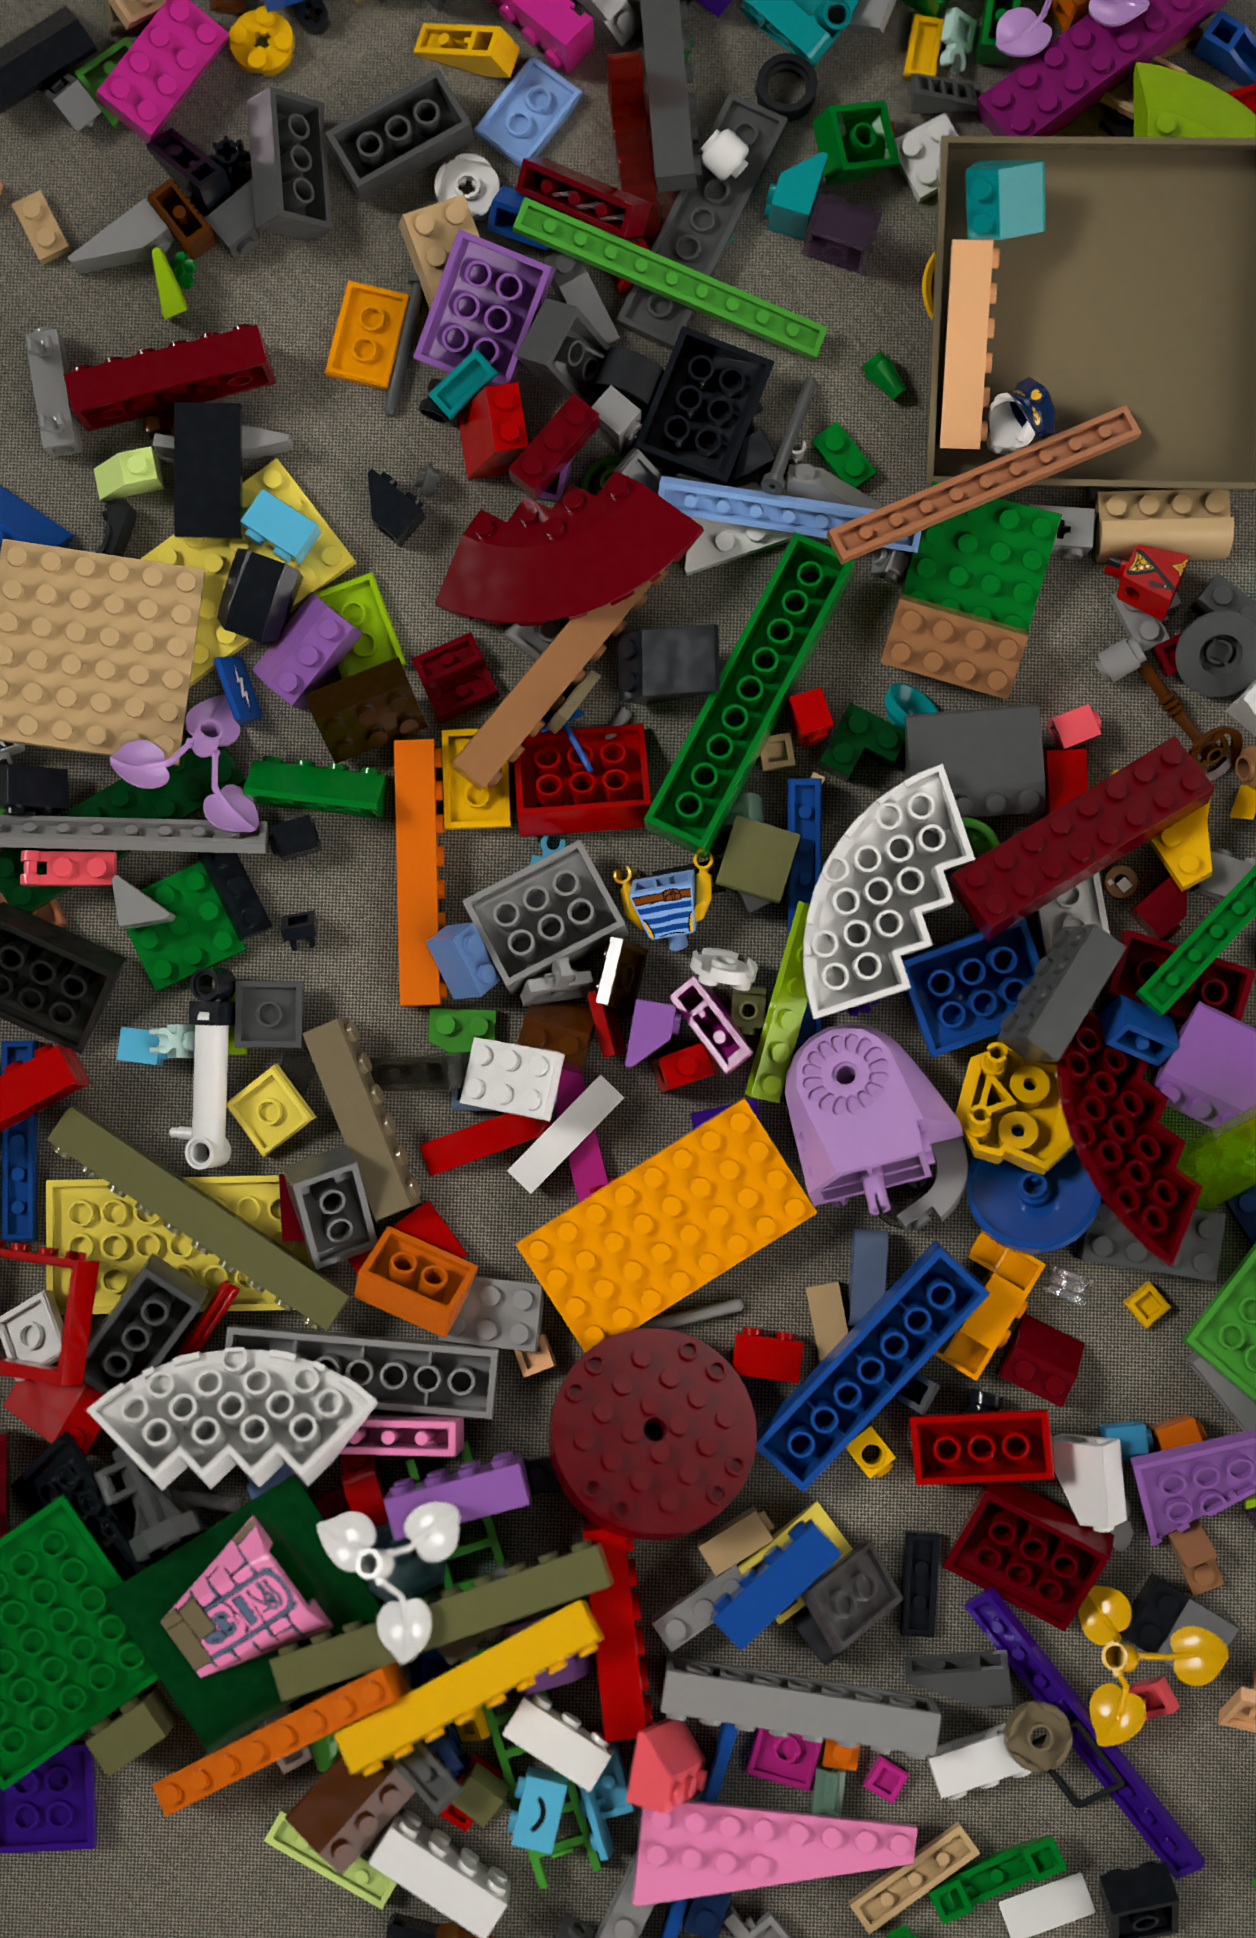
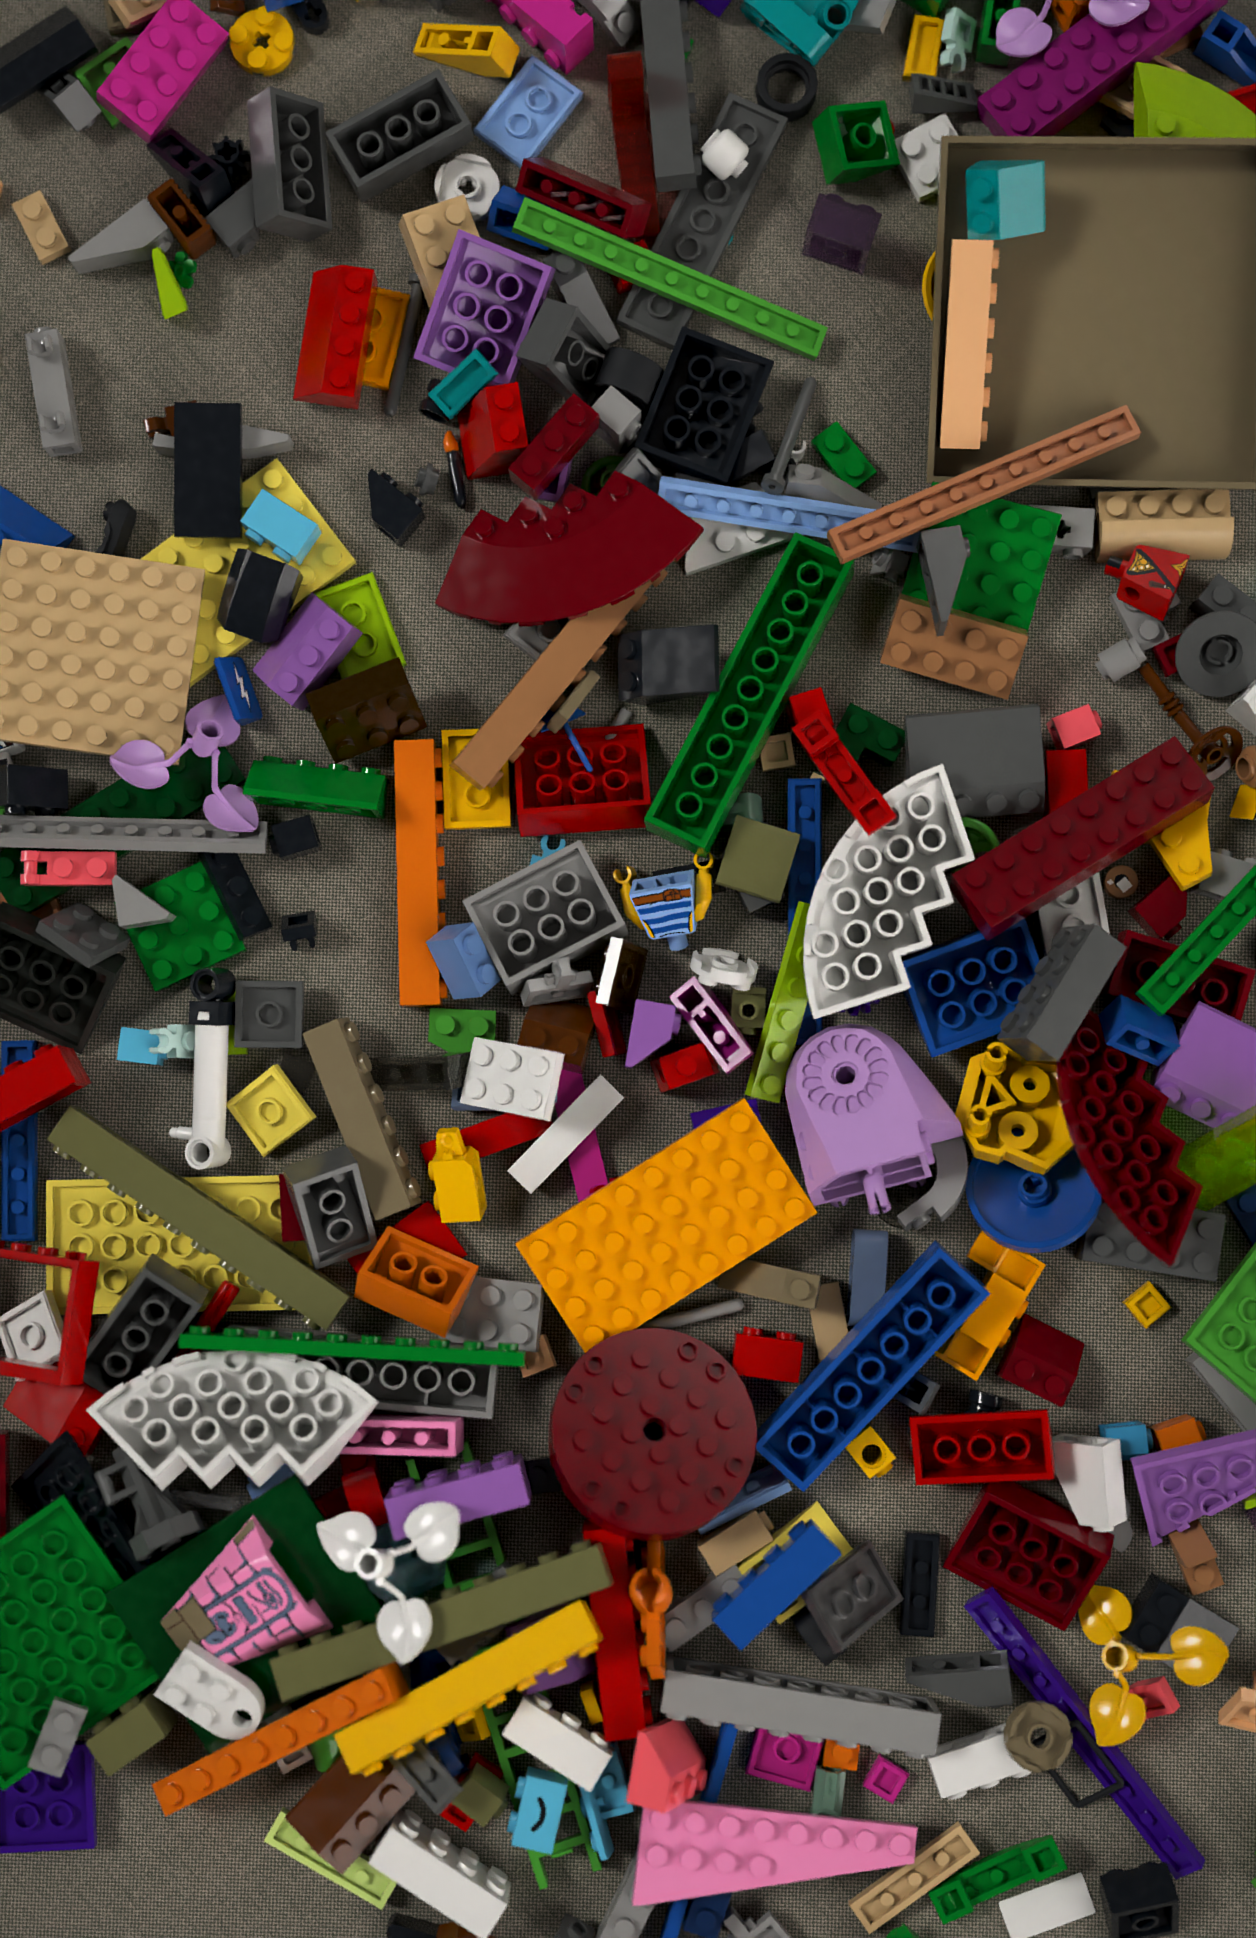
(57, 1737): none -> light grey plate
(83, 934): none -> dark grey plate
(129, 474): yellowish green slope -> none
(181, 372): dark red brick -> none
(212, 1693): none -> white plate
(336, 336): none -> red slope
(337, 1345): none -> green plate
(455, 470): none -> black piece
(455, 677): dark red slope -> none
(457, 1178): none -> yellow hinge
(591, 1702): none -> yellow tile
(652, 1596): none -> orange plate
(757, 1490): none -> light blue tile
(773, 1283): none -> dark tan slope
(795, 196): teal slope -> none
(843, 773): none -> red slope
(883, 375): green cone -> none
(906, 700): teal piece -> none
(942, 560): none -> dark grey slope
(1020, 417): piece -> none
(1068, 1285): clear wheel -> none

